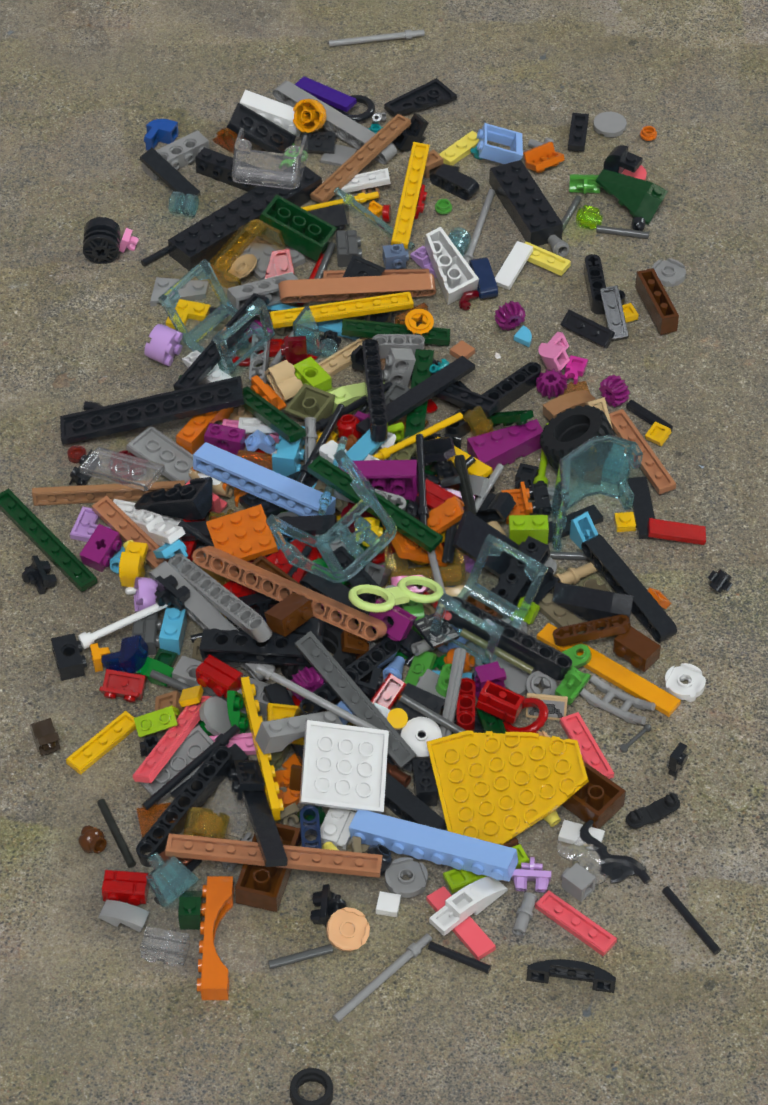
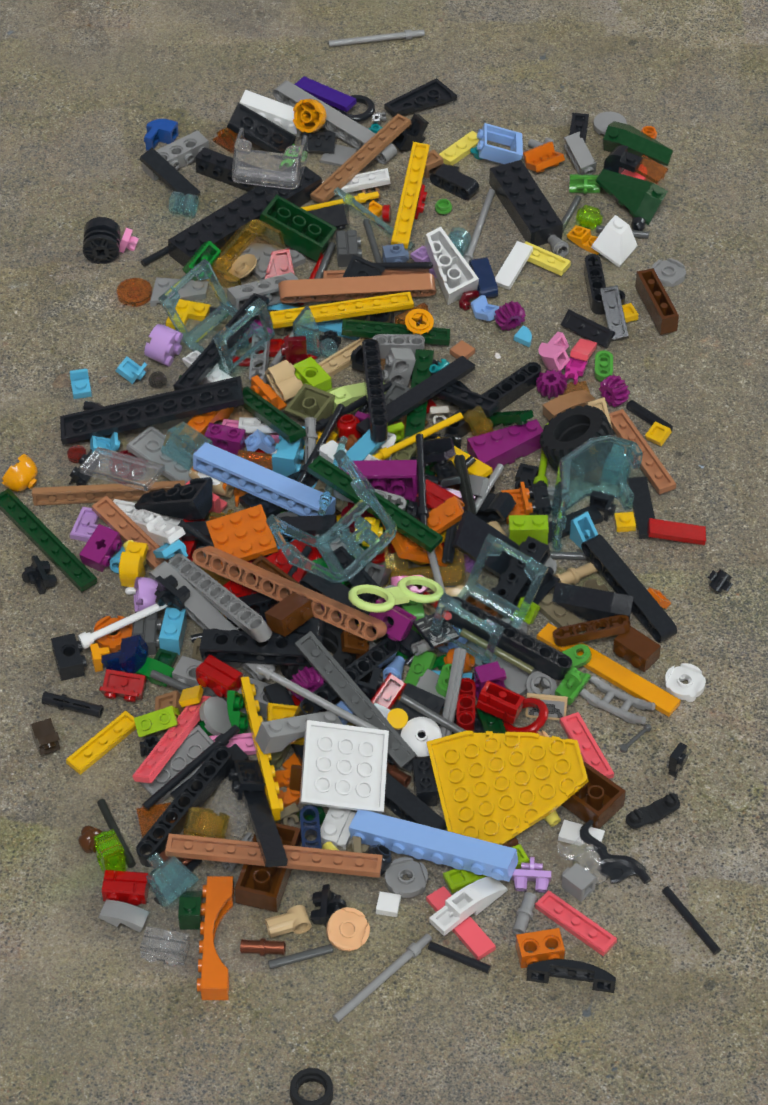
(21, 475): none -> light orange cylinder
(64, 702): none -> black pin
(80, 383): none -> medium azure bracket
(107, 443): none -> medium azure bracket
(109, 851): none -> clear neon green brick
(112, 641): none -> orange plate
(130, 370): none -> medium azure bracket
(134, 292): none -> clear orange tile
(157, 380): none -> clear smoke plate
(182, 443): none -> clear light blue slope
(206, 251): none -> green brick
(262, 947): none -> copper pin
(295, 921): none -> tan piece
(372, 241): none -> dark grey bar
(406, 265): none -> black piece
(438, 412): none -> dark tan tile
(482, 309): none -> light blue bracket
(539, 943): none -> orange brick
(579, 154): none -> light grey window
(582, 238): none -> light orange slope
(583, 349): none -> coral tile
(603, 365): none -> bright green plate
(603, 503): none -> black bracket
(615, 241): none -> white slope
(637, 142): none -> dark green wedge
(652, 170): none -> clear orange piece

